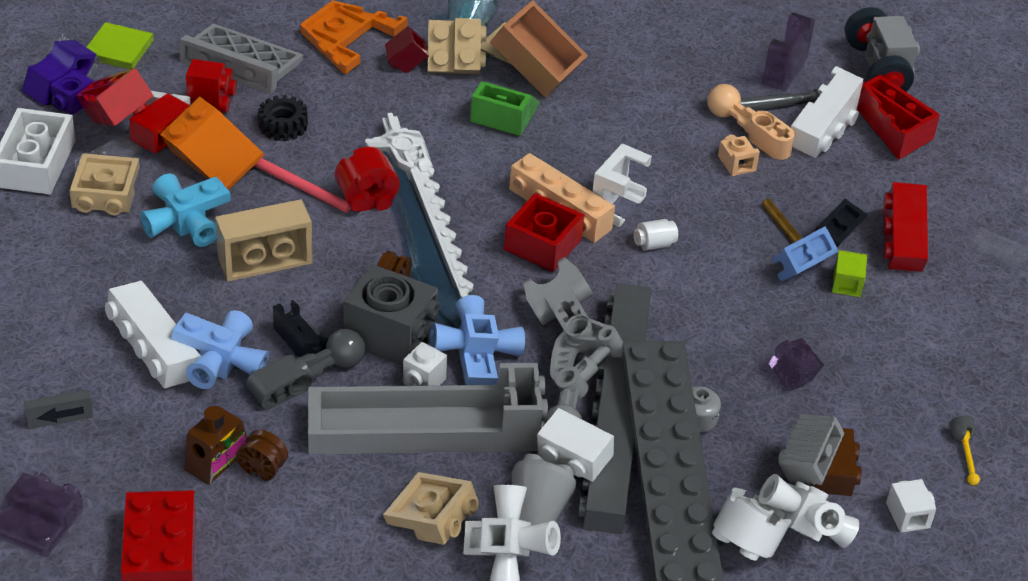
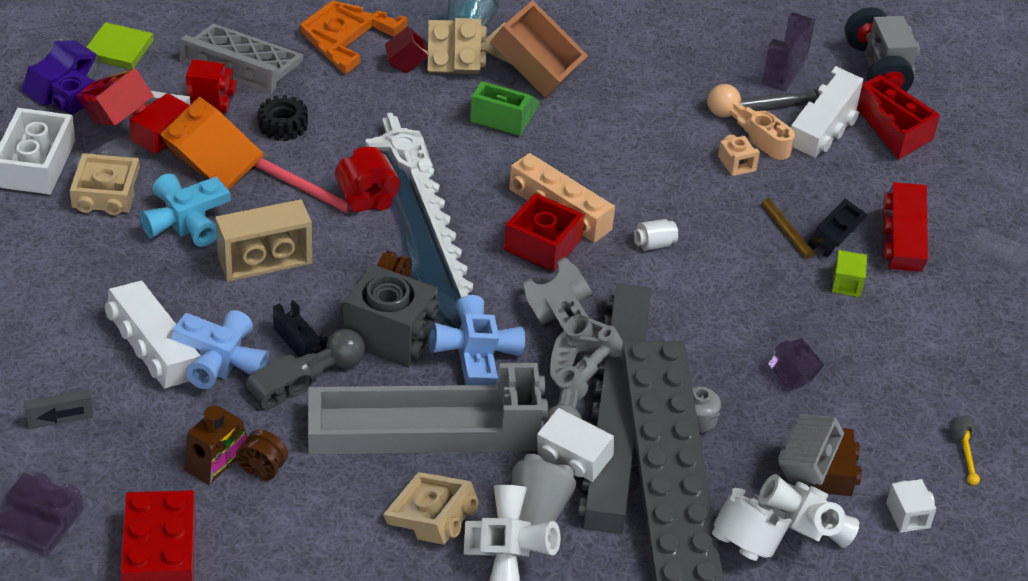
(424, 366): white brick -> none
(613, 181): white panel -> none
(805, 253): medium blue hinge -> none

